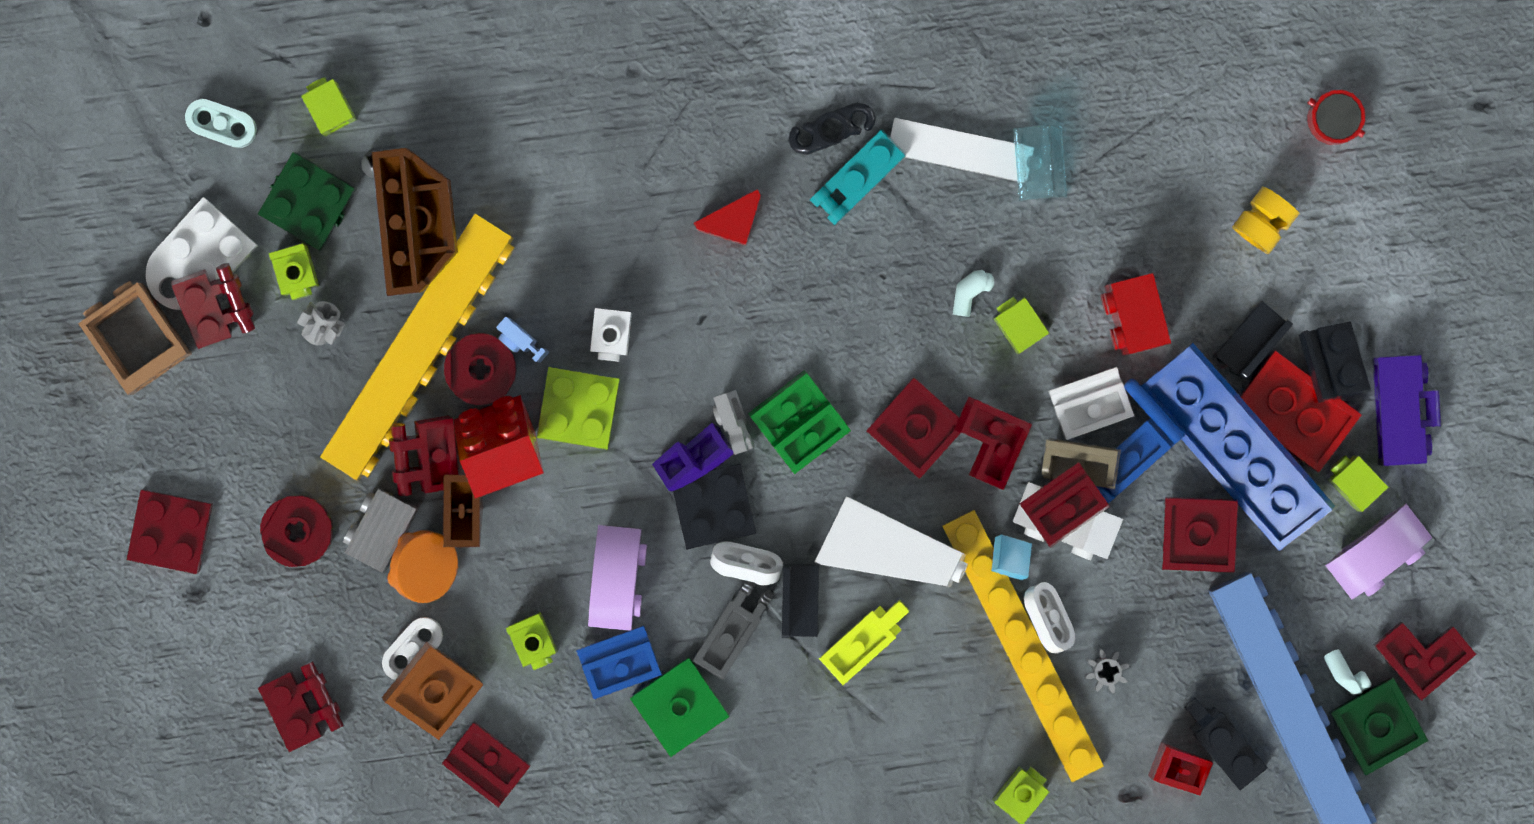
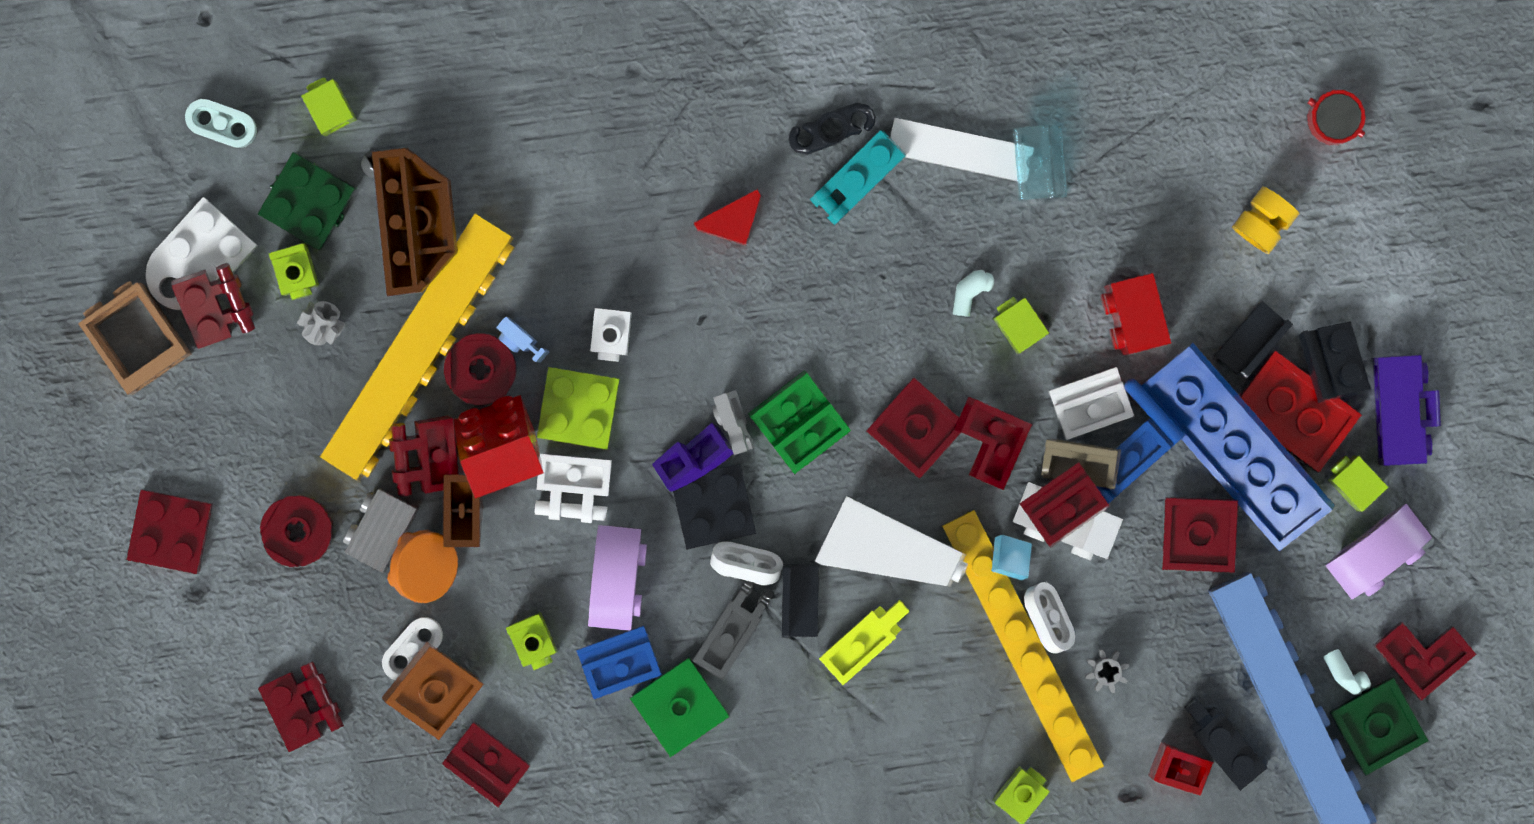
(573, 475): none -> white plate

